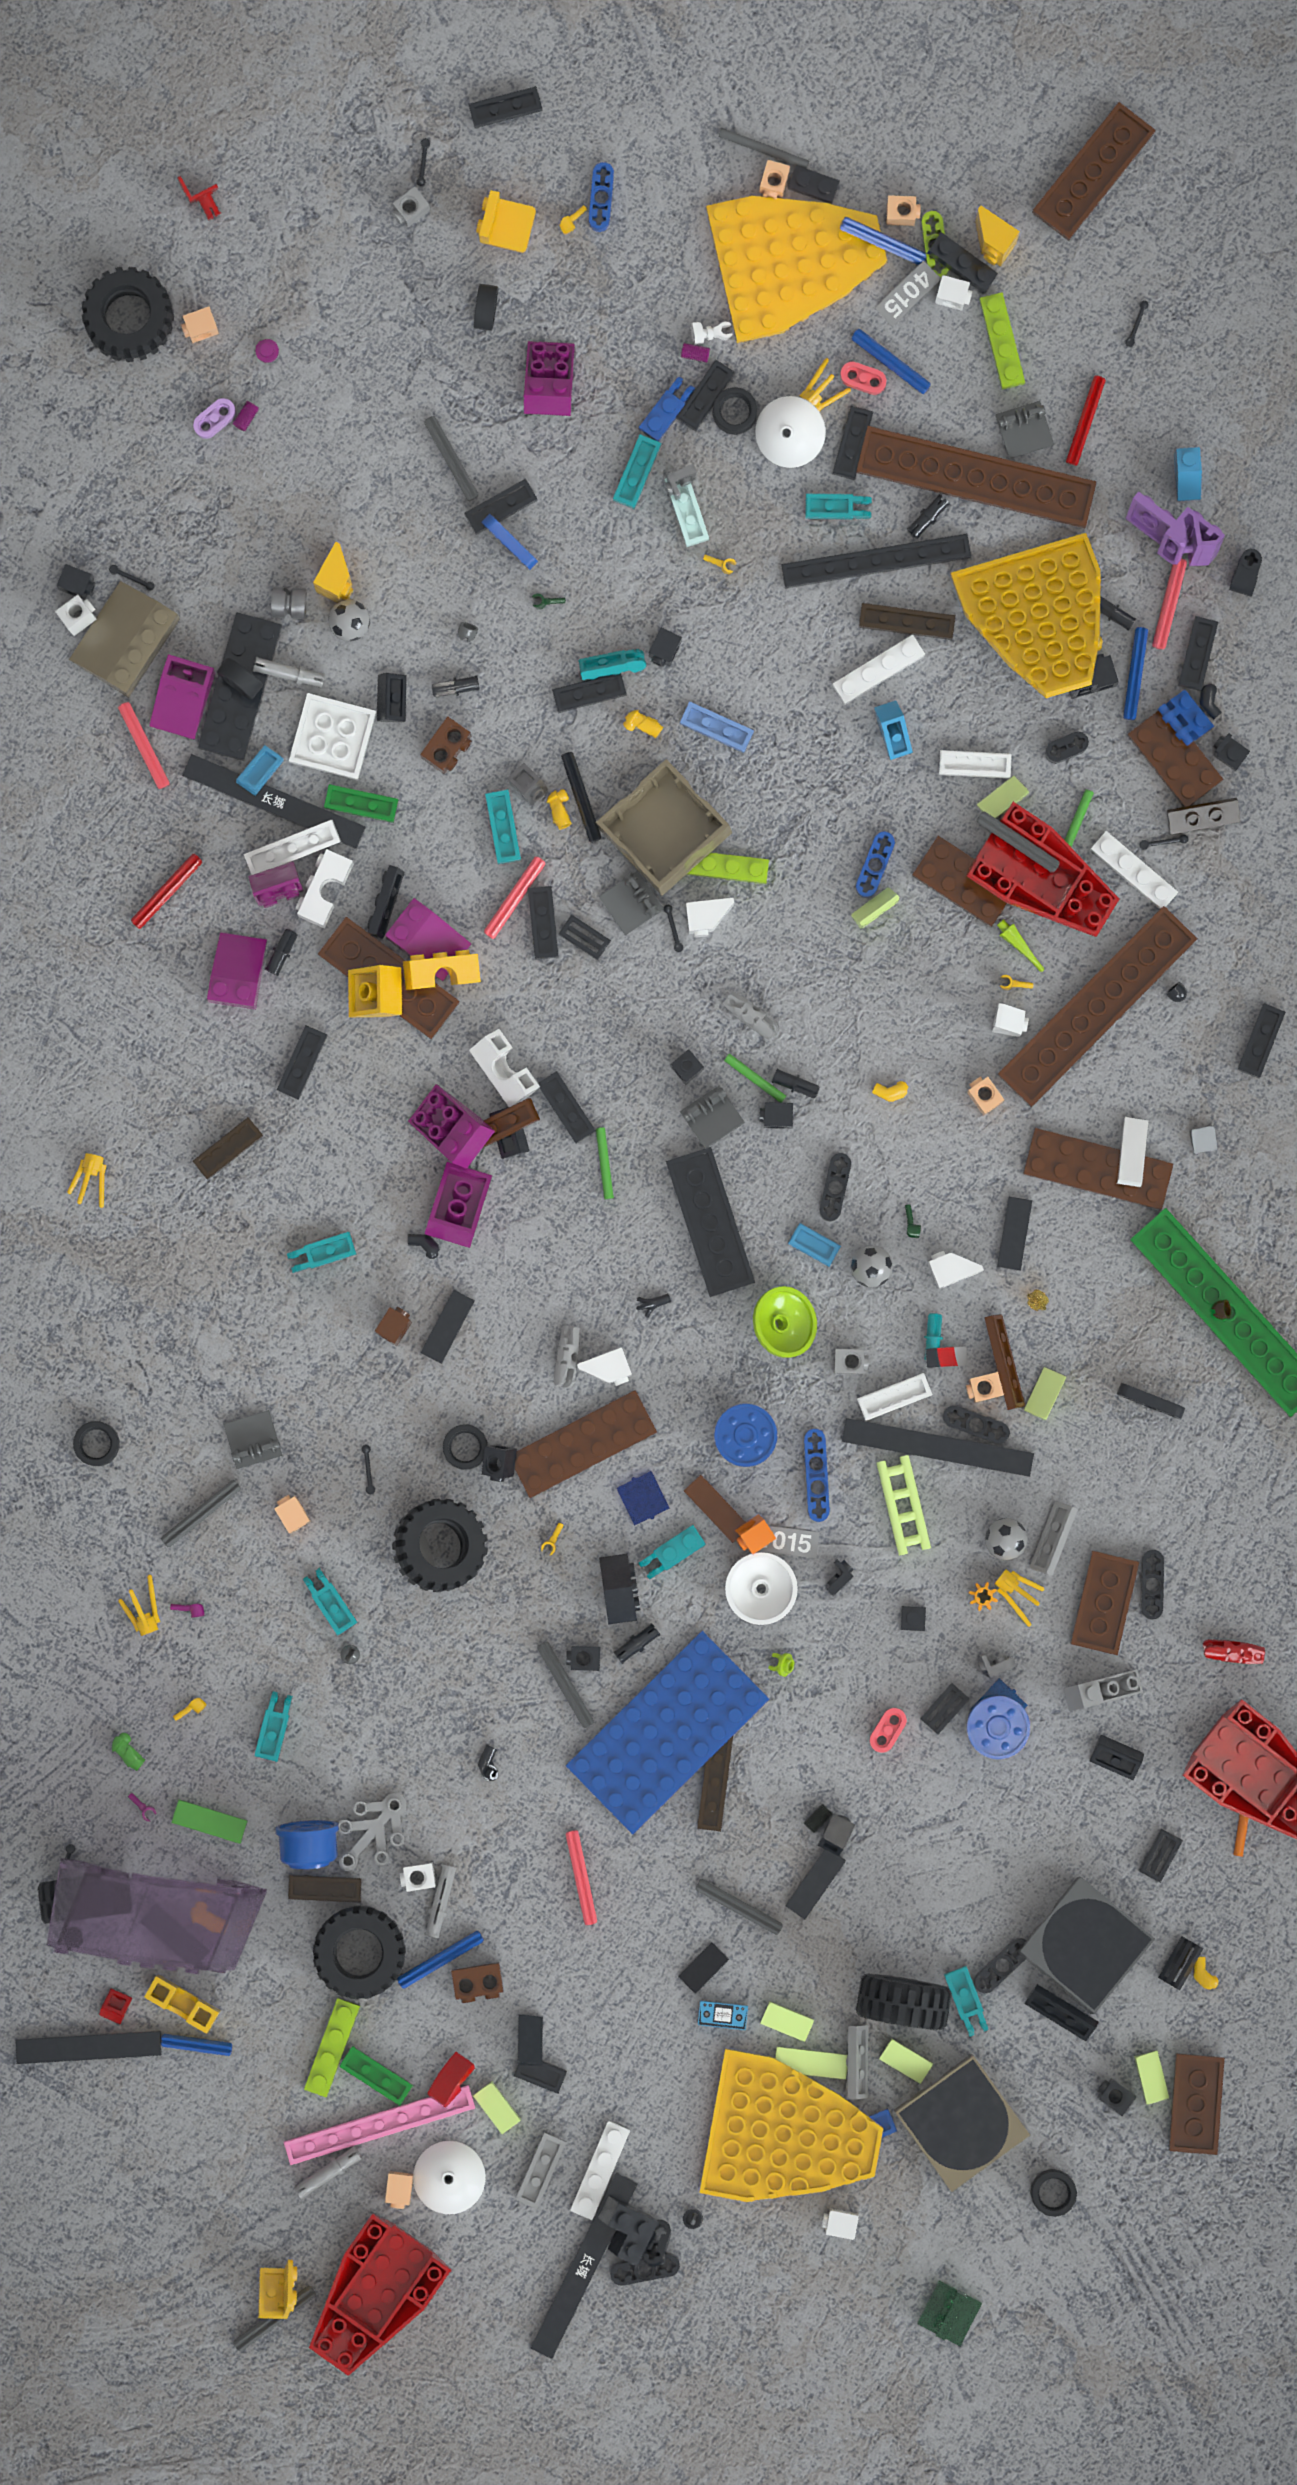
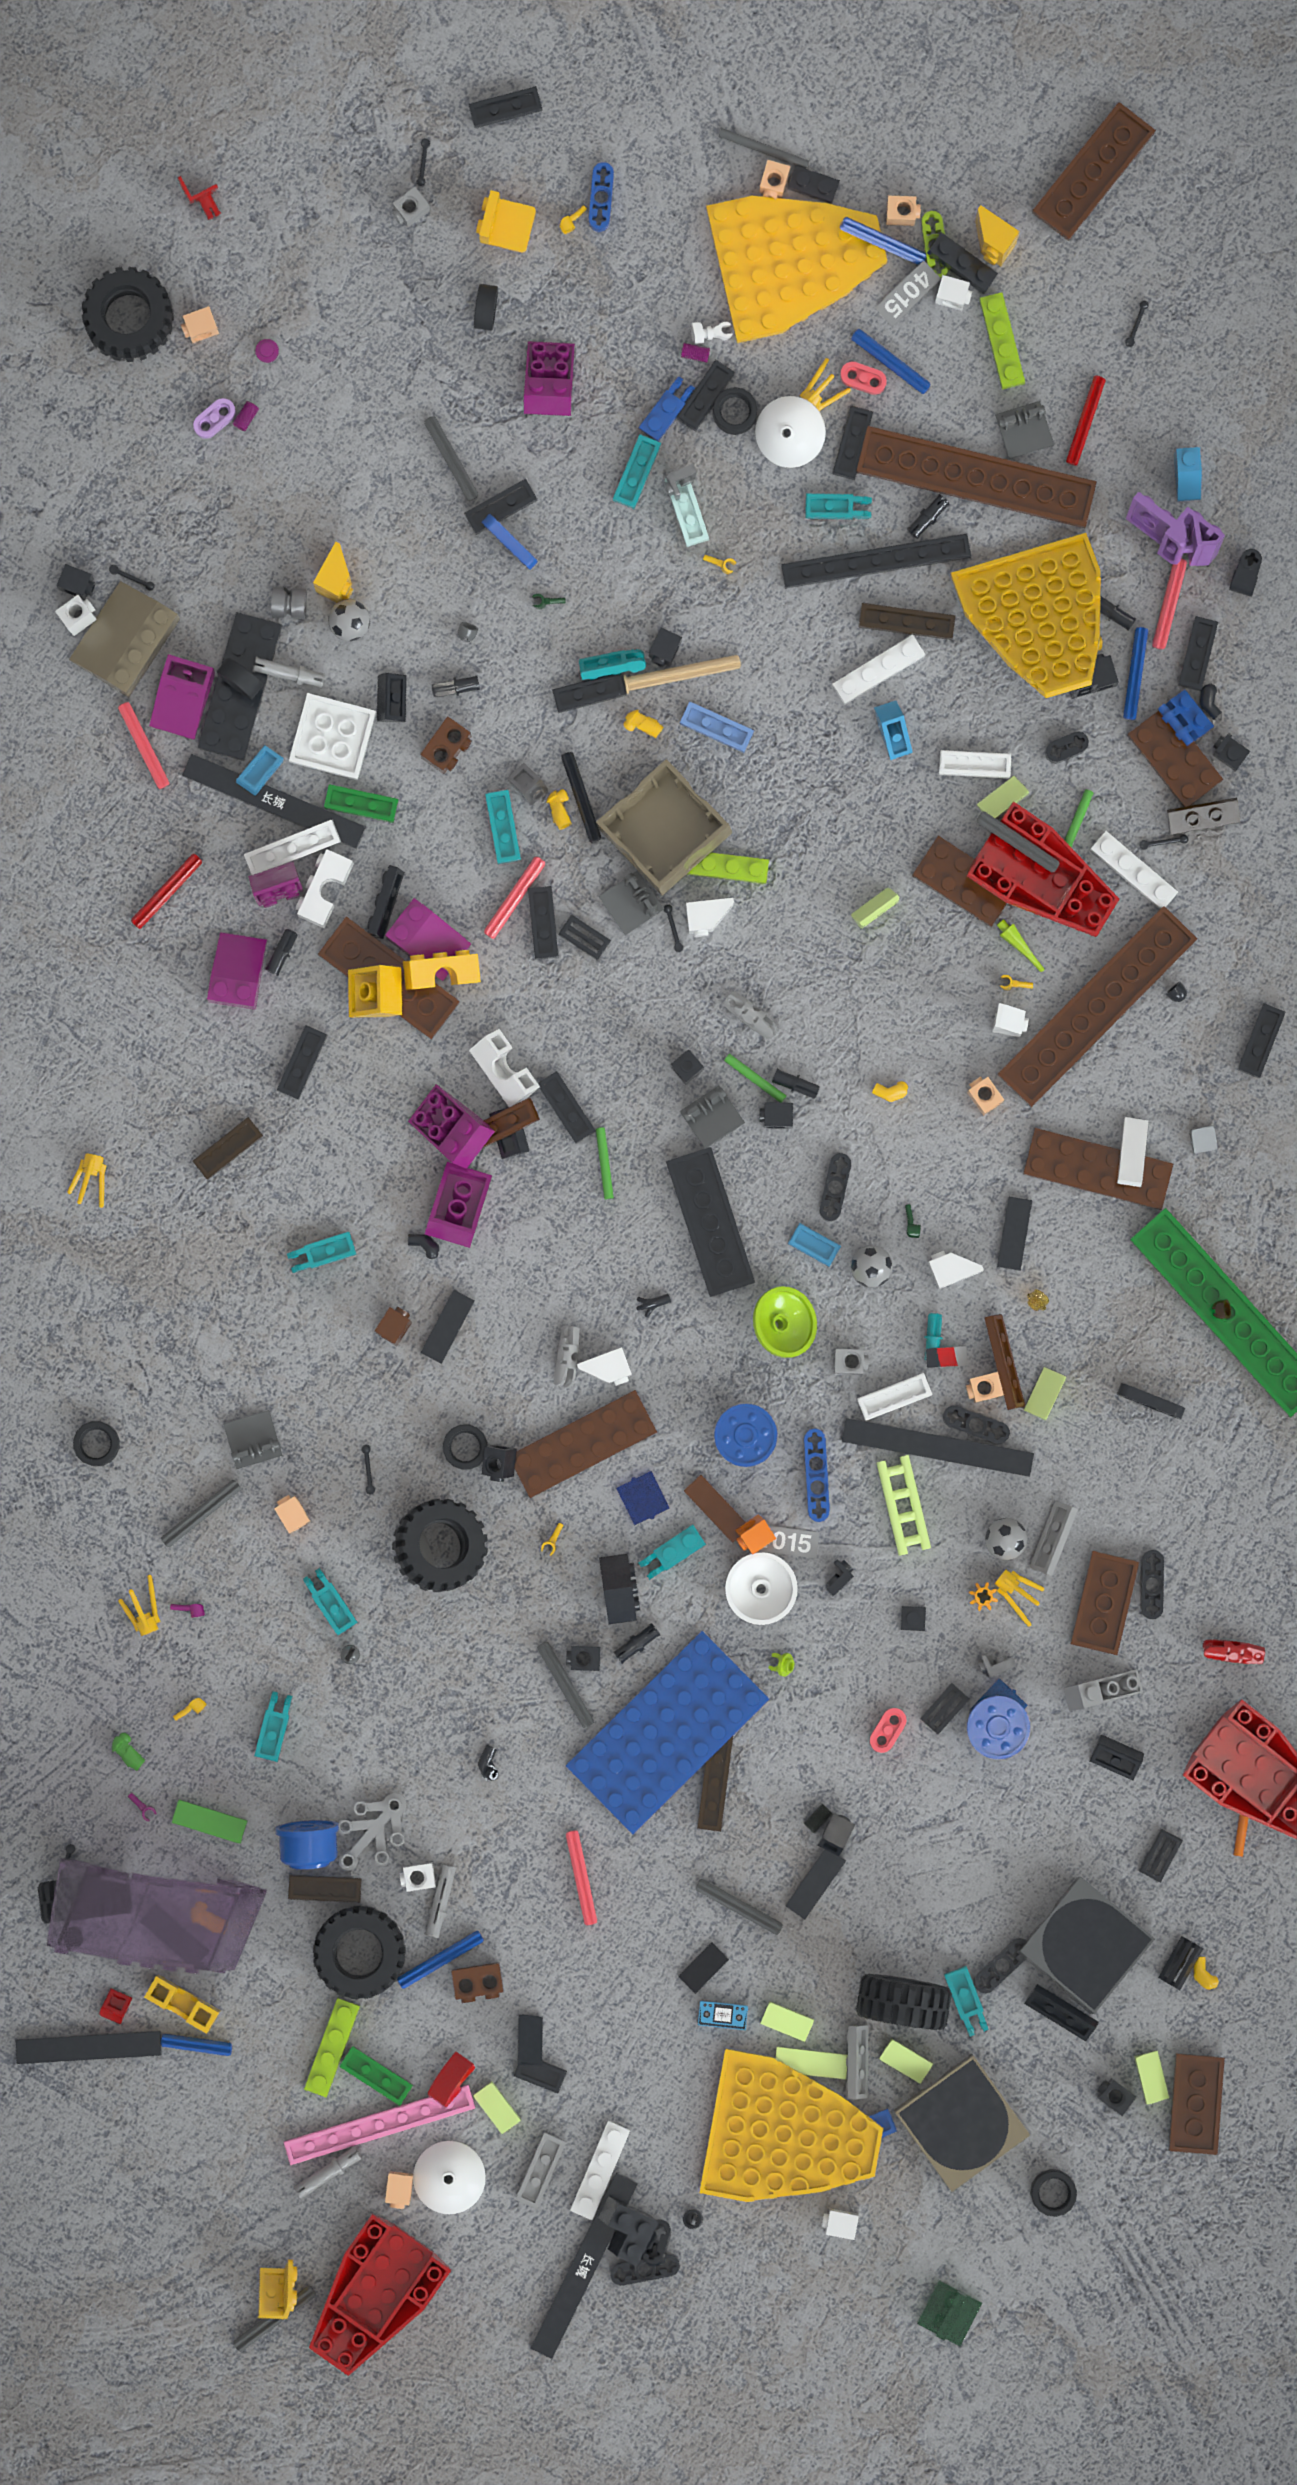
(681, 673): none -> tan axle
(863, 878): blue beam -> none

